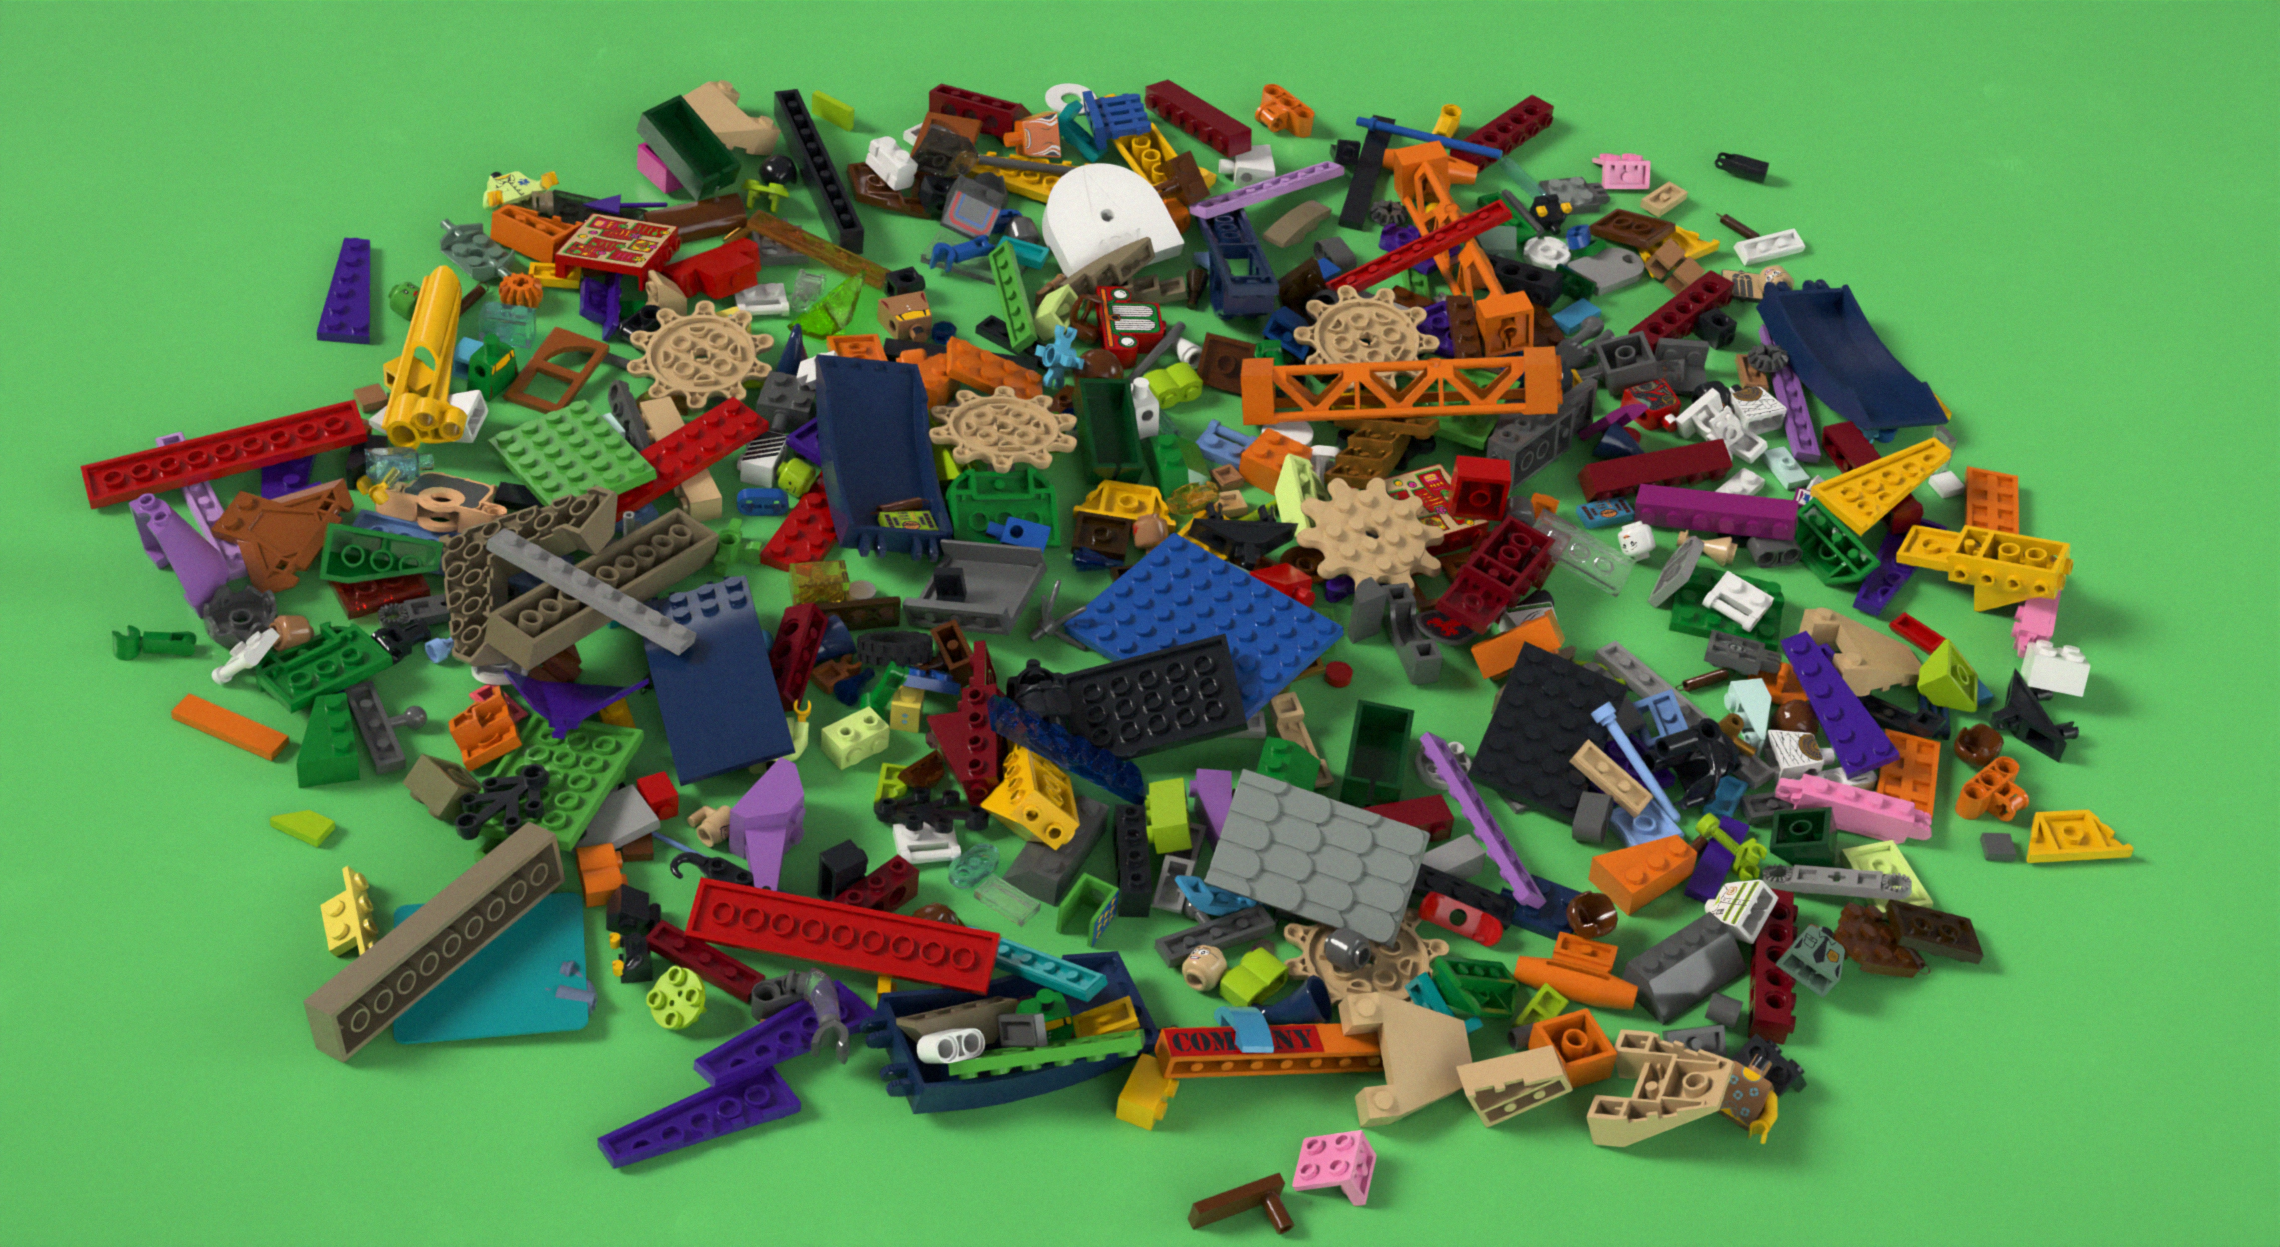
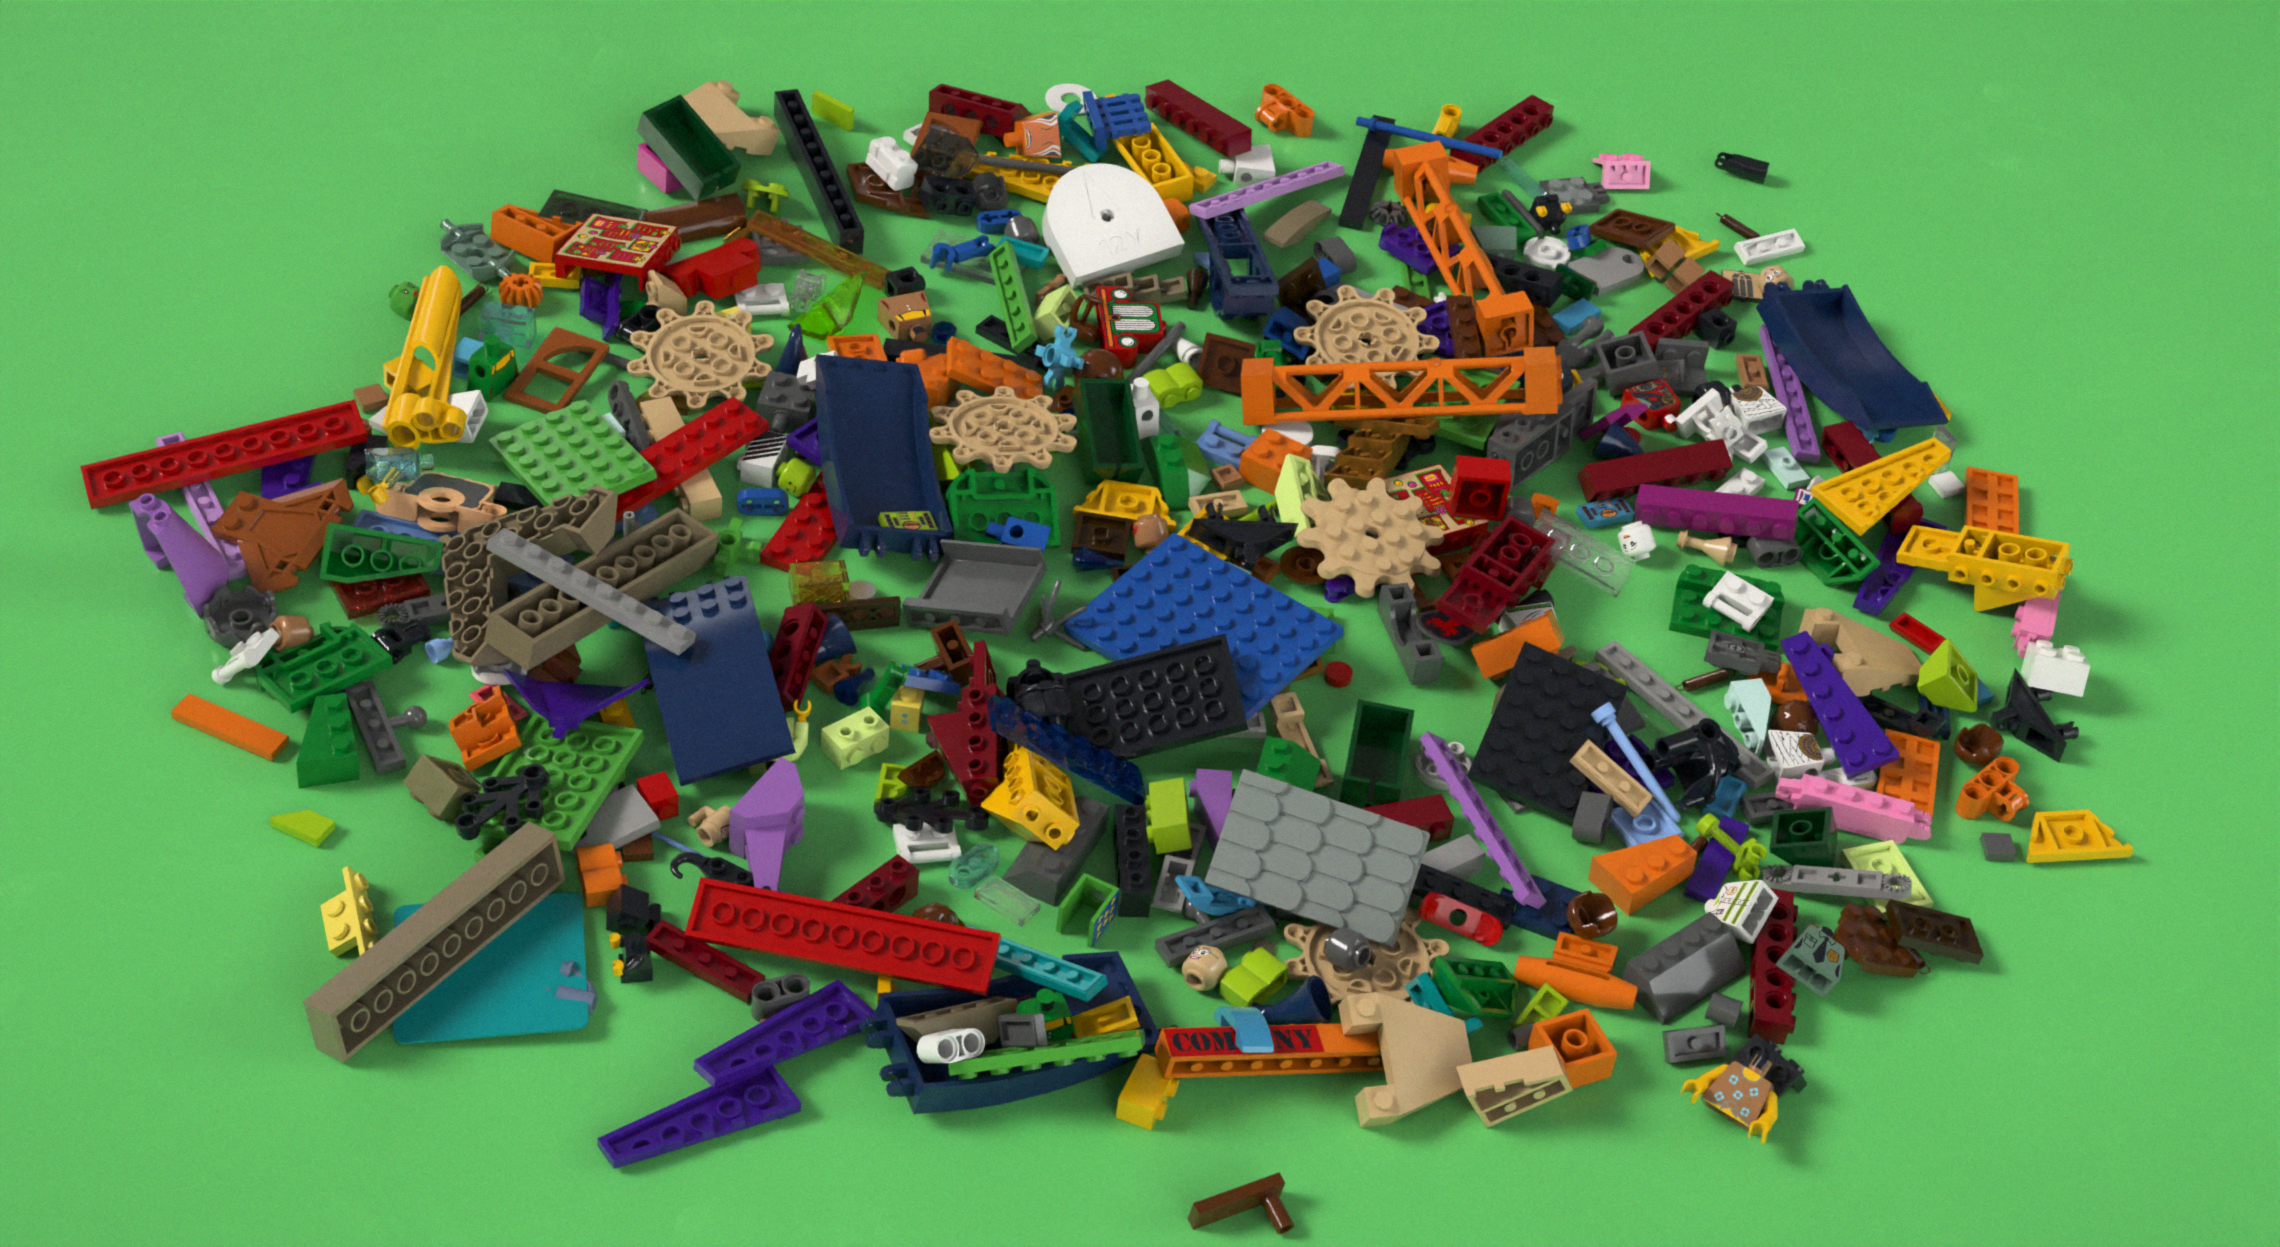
(173, 643): green piece -> none
(348, 299): dark purple wing -> none
(515, 189): yellowish green torso -> none
(545, 202): dark tan wheel -> none
(613, 204): dark purple piece -> none
(669, 991): lime plate -> none
(778, 170): black hair -> none
(823, 997): piece -> none
(840, 869): black brick -> none
(899, 647): black tyre -> none
(901, 506): reddish brown piece -> none
(950, 584): black bracket -> none
(971, 208): dark grey slope -> none
(1112, 267): dark tan slope -> none
(1183, 180): reddish brown brick -> none
(1193, 498): clear yellow tile -> none
(1288, 581): red torso -> none
(1335, 1161): bright pink bracket -> none
(1345, 152): black bracket -> none
(1366, 610): dark grey brick -> none
(1424, 248): red tile -> none
(1663, 199): tan plate -> none
(1665, 714): medium blue plate -> none
(1670, 1089): tan wedge -> none
(1677, 570): light grey tile -> none
(1732, 726): pearl gold piece -> none
(1759, 360): dark grey gear -> none

